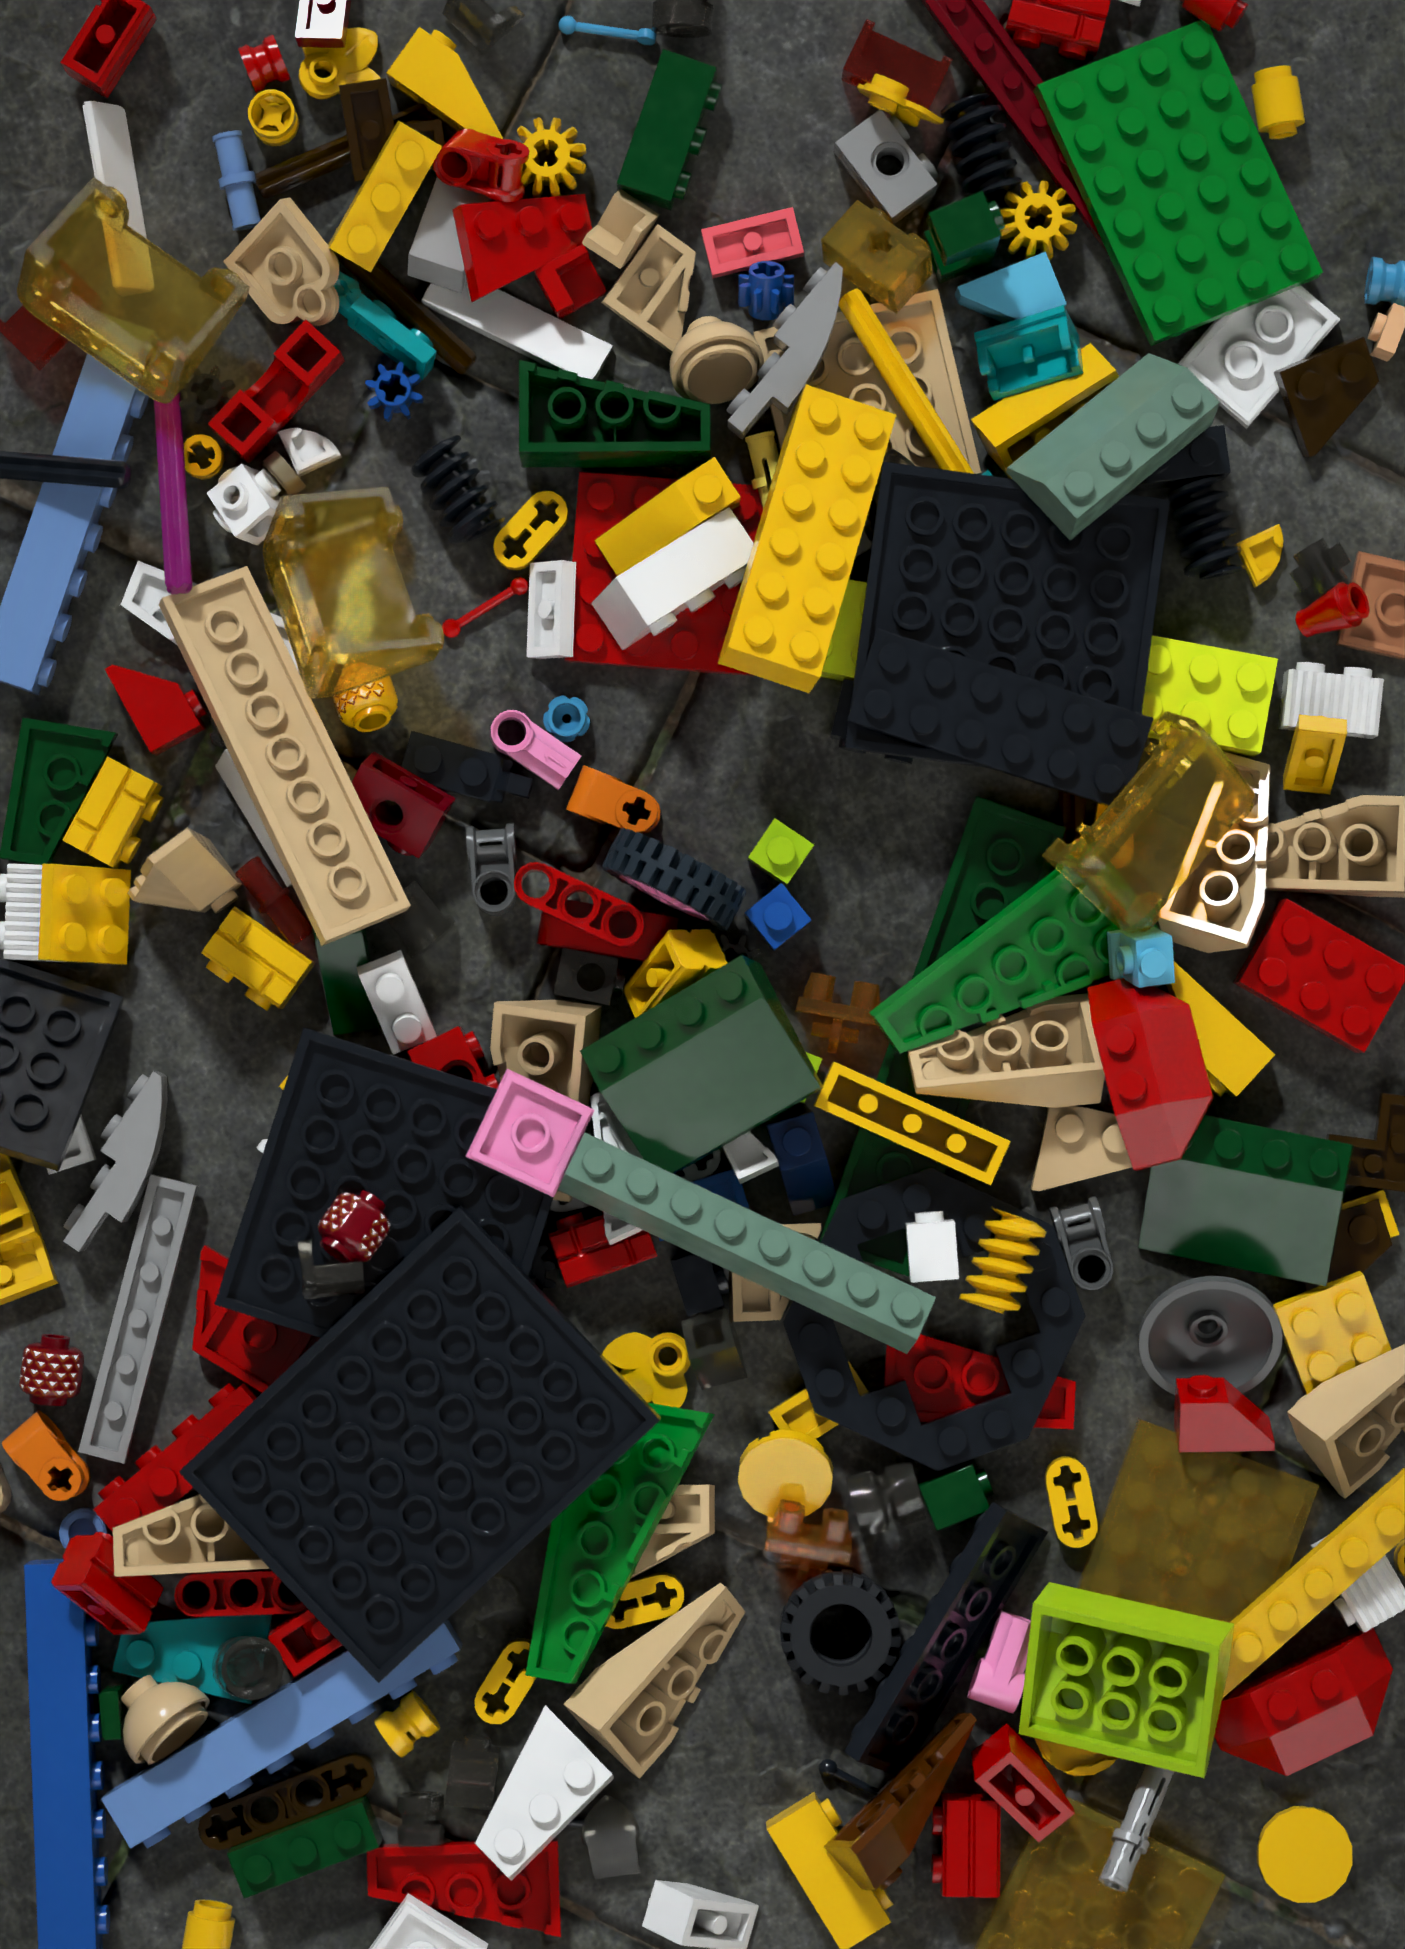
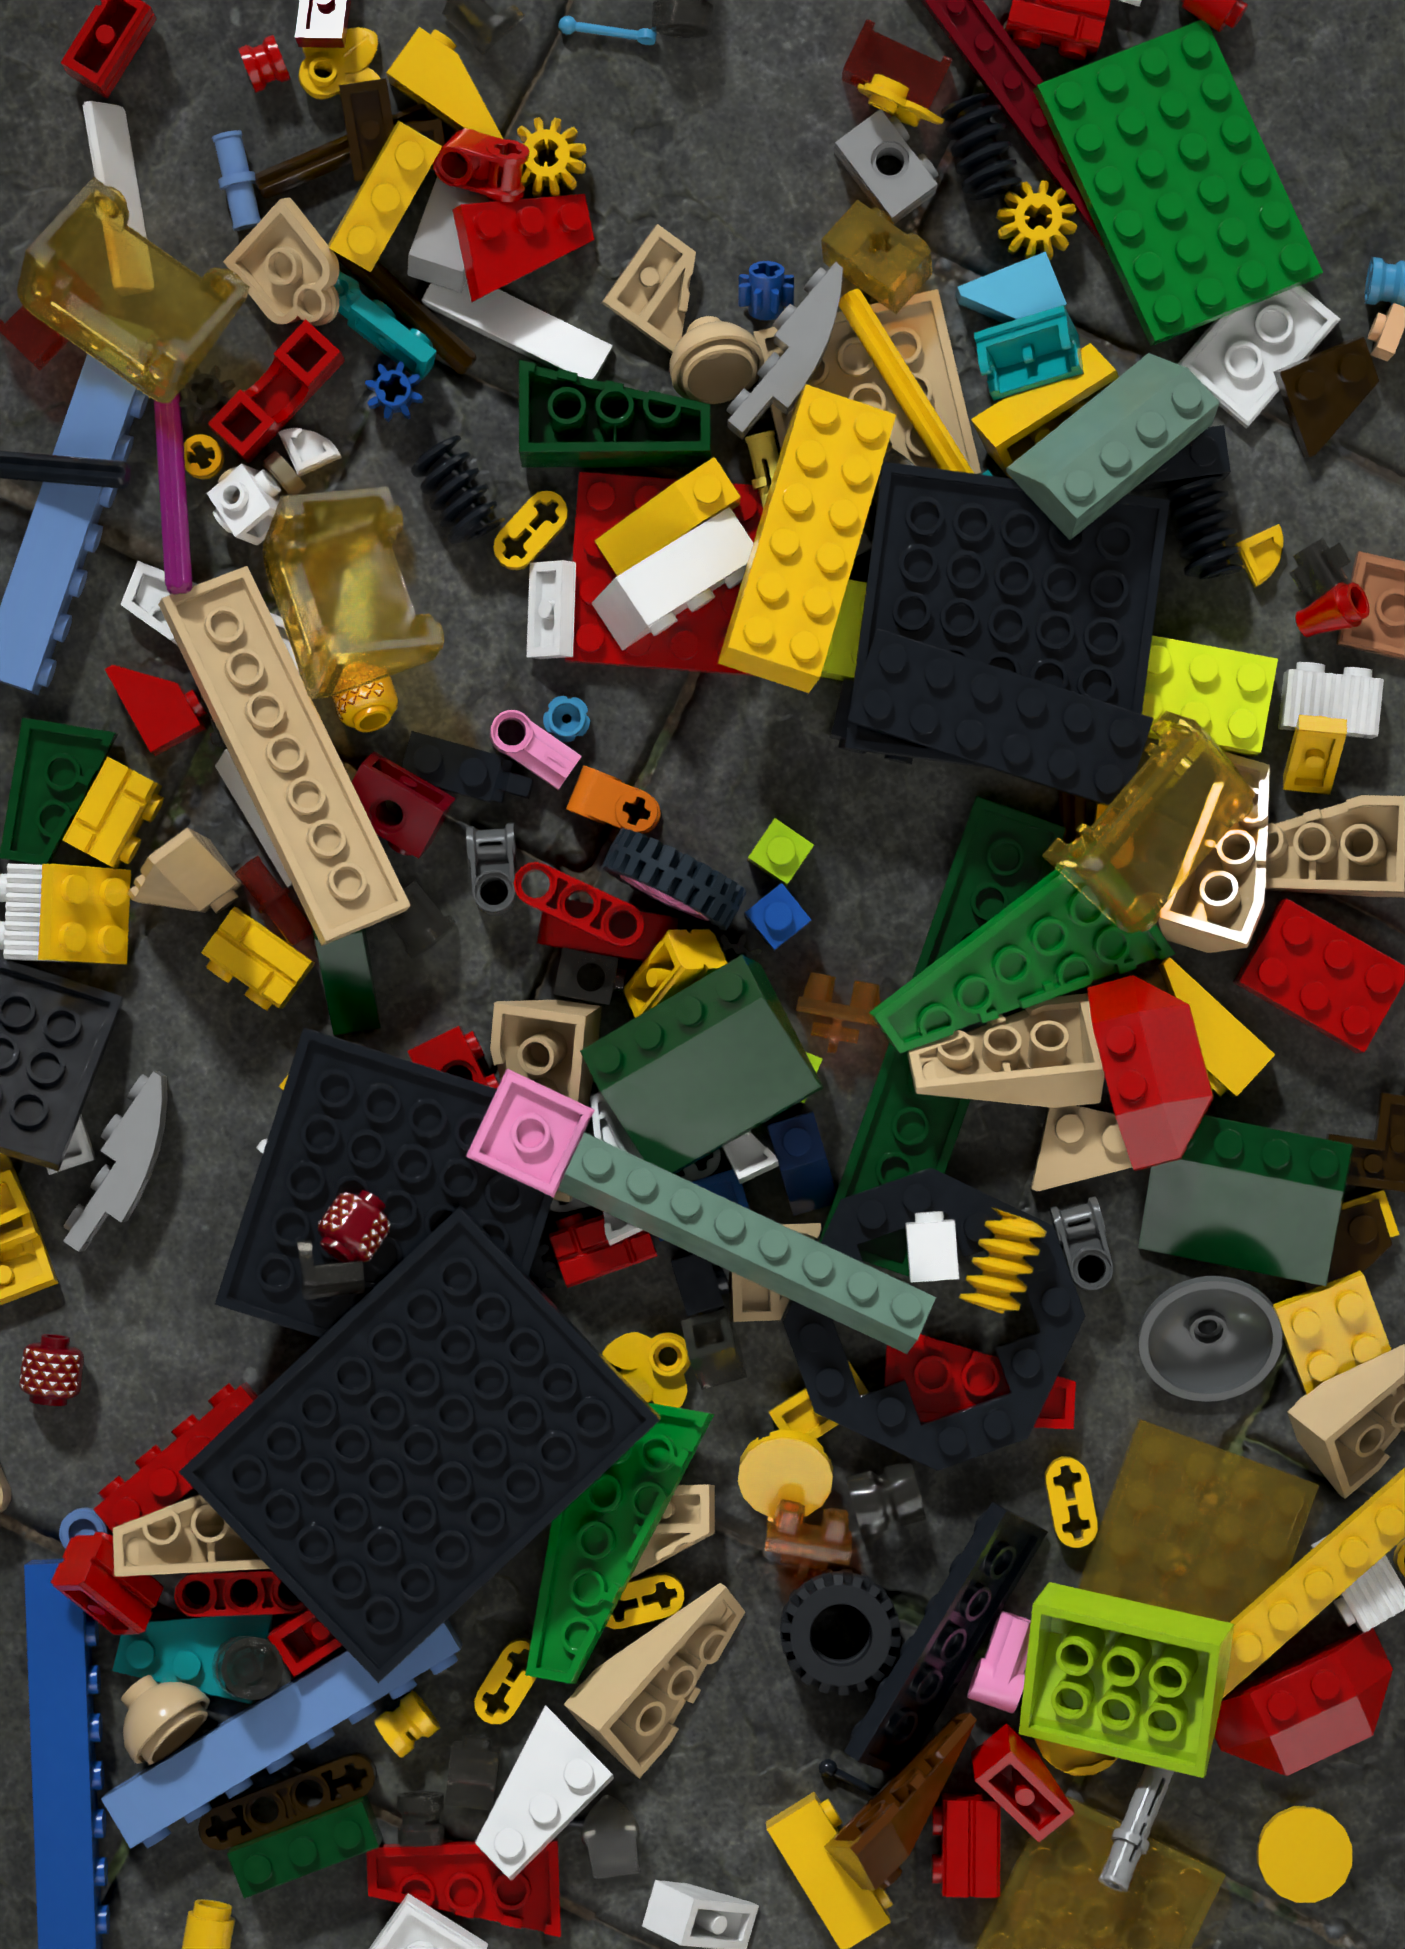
(42, 1451): orange piece -> none
(112, 1712): dark green tile -> none
(138, 1318): light grey plate -> none
(239, 1342): red wing -> none
(267, 110): yellow wheel -> none
(396, 1002): white plate -> none
(452, 627): red hinge -> none
(570, 282): red panel -> none
(621, 229): tan panel -> none
(669, 130): dark green brick -> none
(759, 238): coral plate -> none
(911, 1123): yellow brick -> none
(955, 1494): dark green brick -> none
(963, 236): dark green arch -> none
(1141, 957): medium azure brick -> none
(1218, 1418): red slope -> none
(1277, 102): yellow brick -> none

